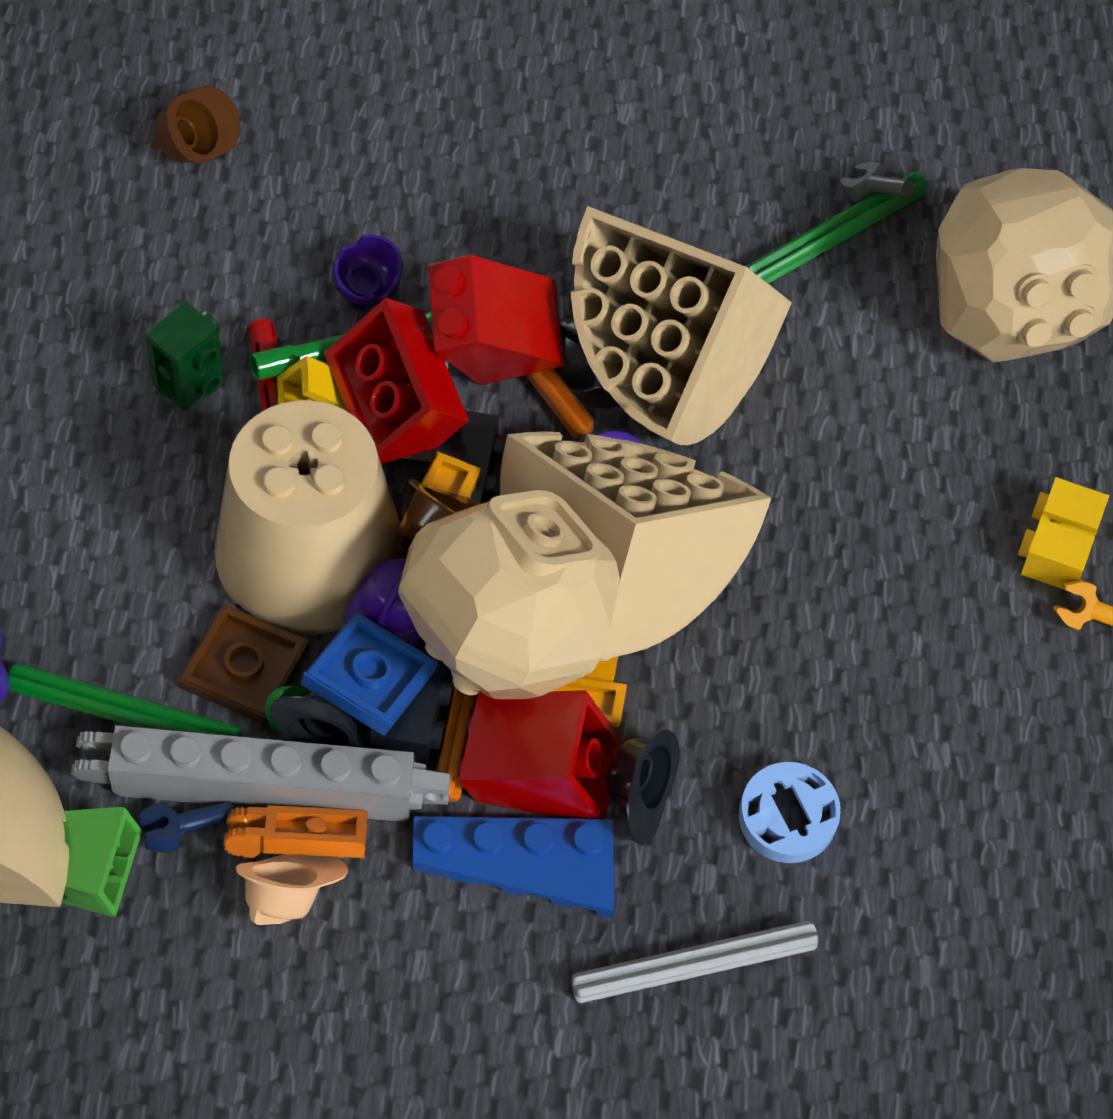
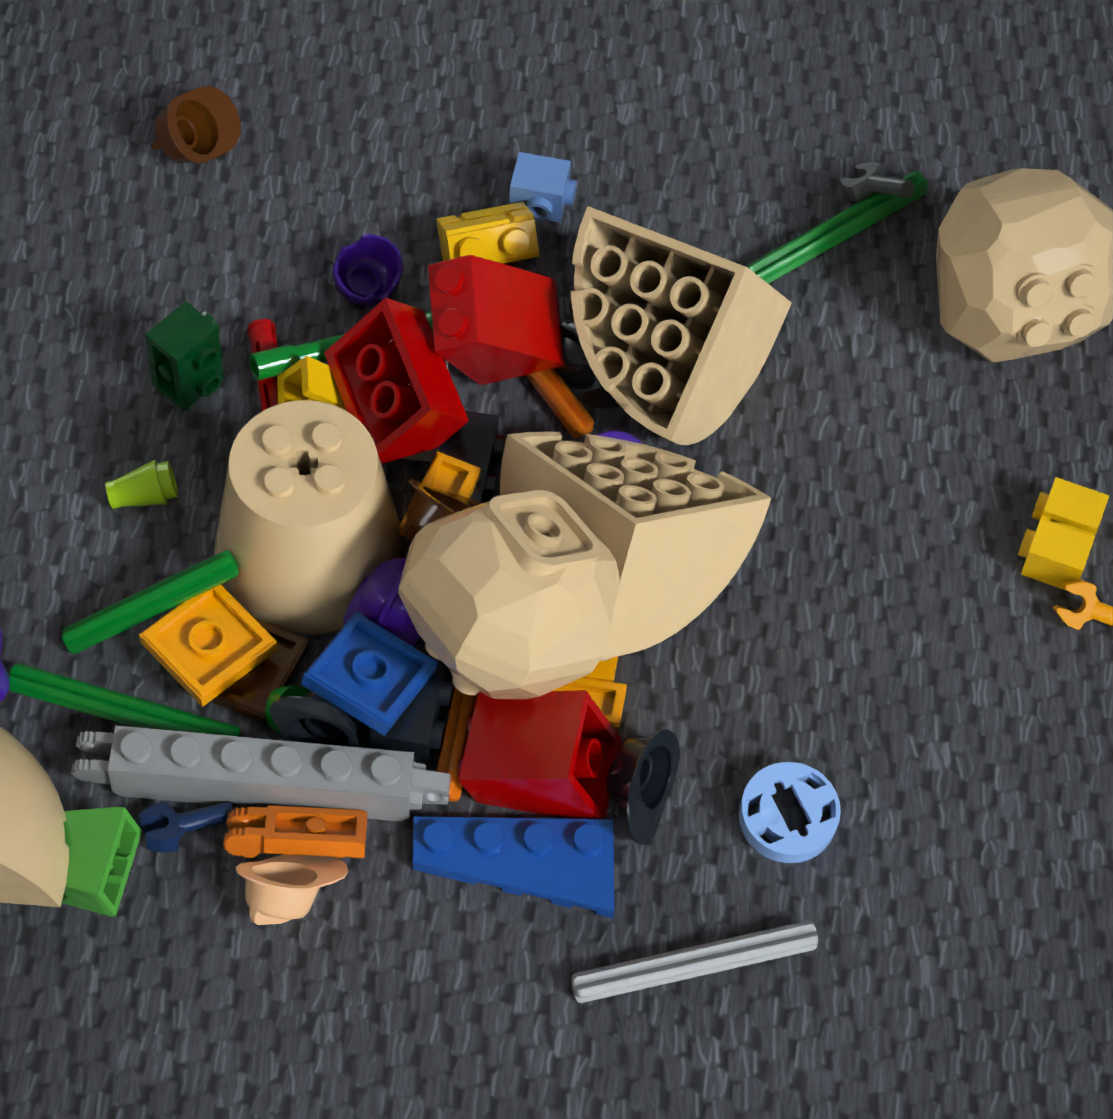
(144, 486): none -> lime cone
(150, 602): none -> green axle
(208, 643): none -> light orange plate
(492, 233): none -> yellow brick
(543, 185): none -> medium blue brick

